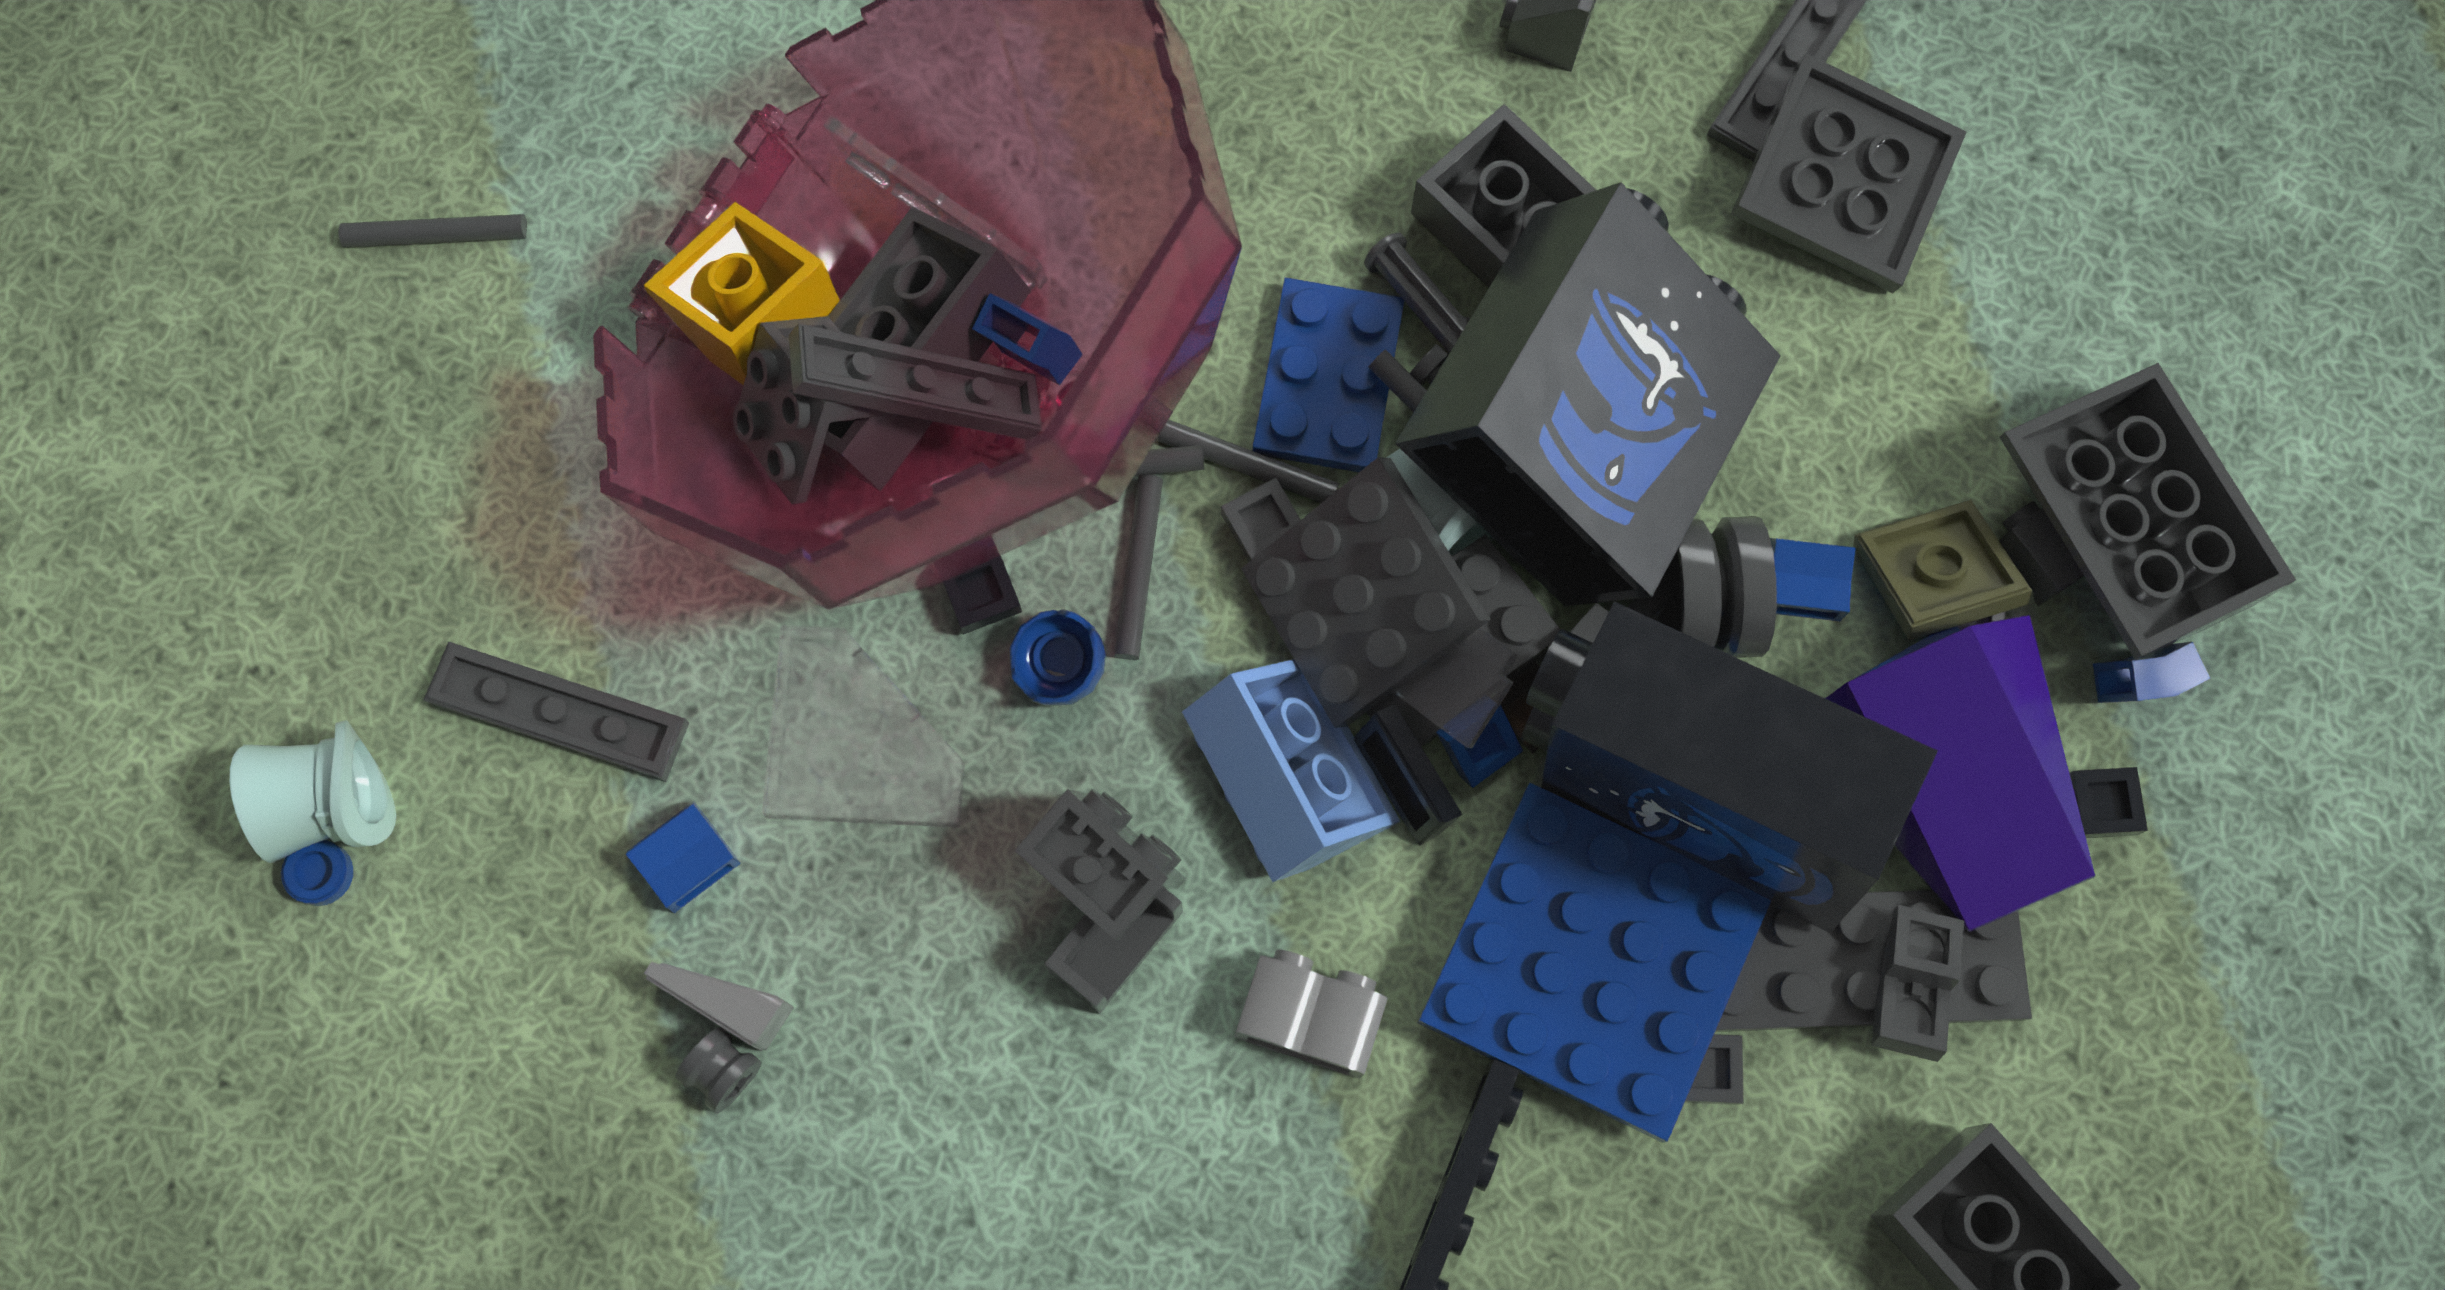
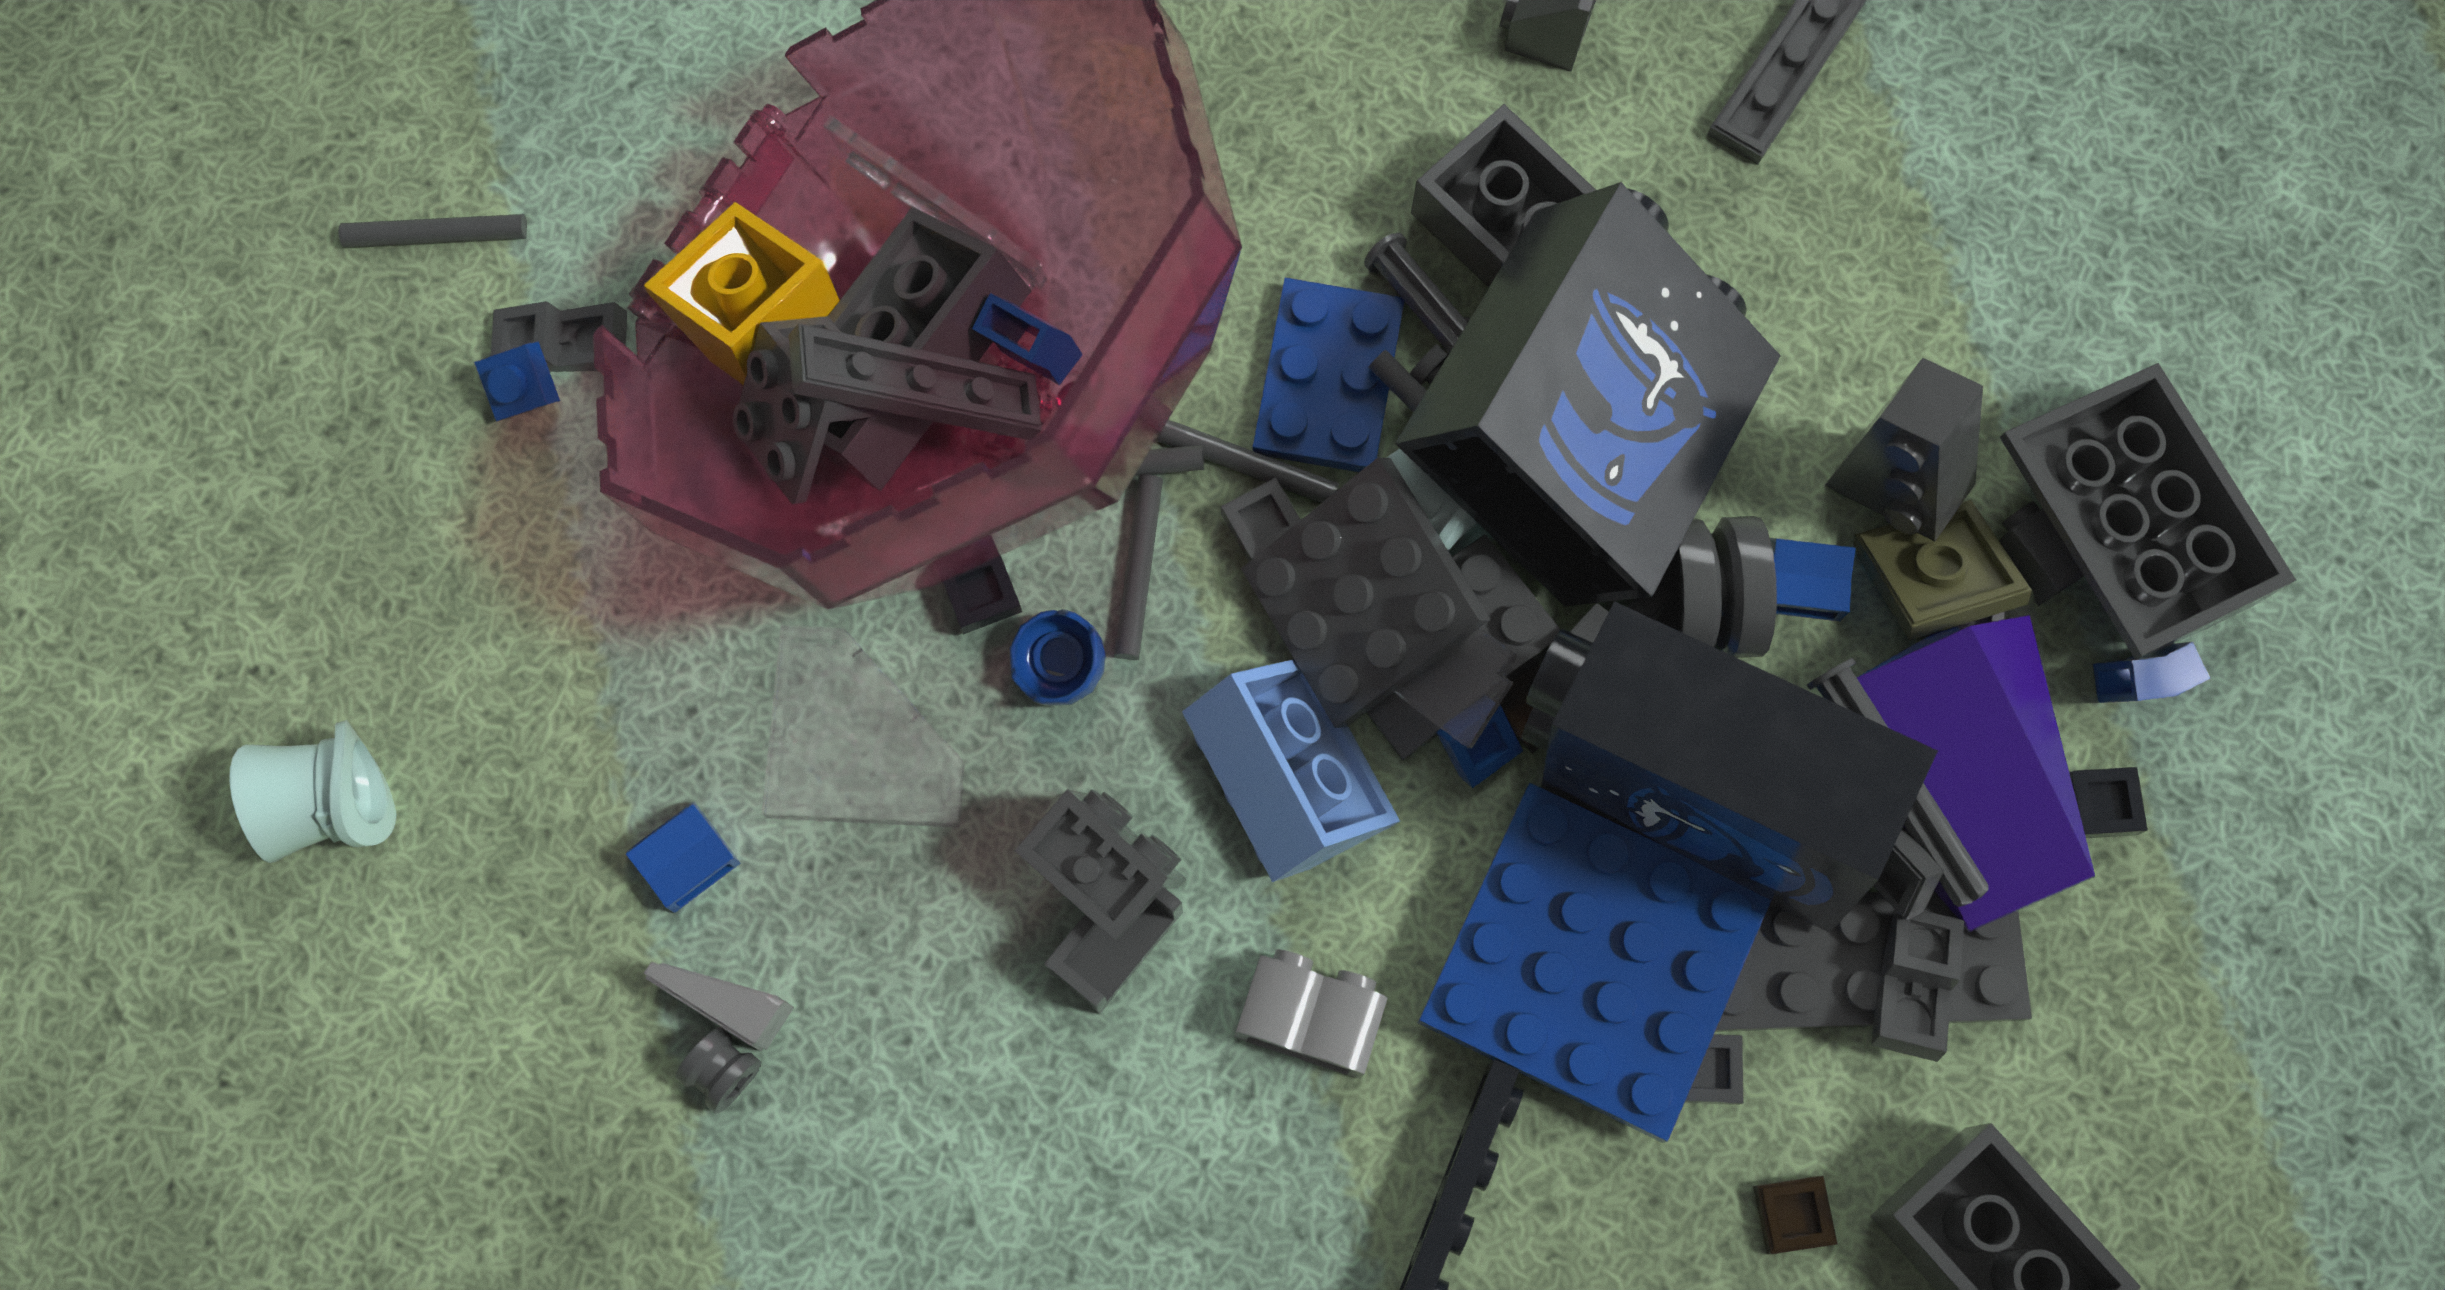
(317, 873): blue tile -> none
(517, 381): none -> blue plate
(557, 711): dark grey tile -> none
(562, 334): none -> dark grey slope
(1407, 775): black tile -> none
(1795, 1215): none -> dark brown tile
(1849, 173): dark grey plate -> none
(1908, 877): none -> dark grey tile
(1917, 452): none -> dark grey wedge
(1925, 821): none -> dark grey axle

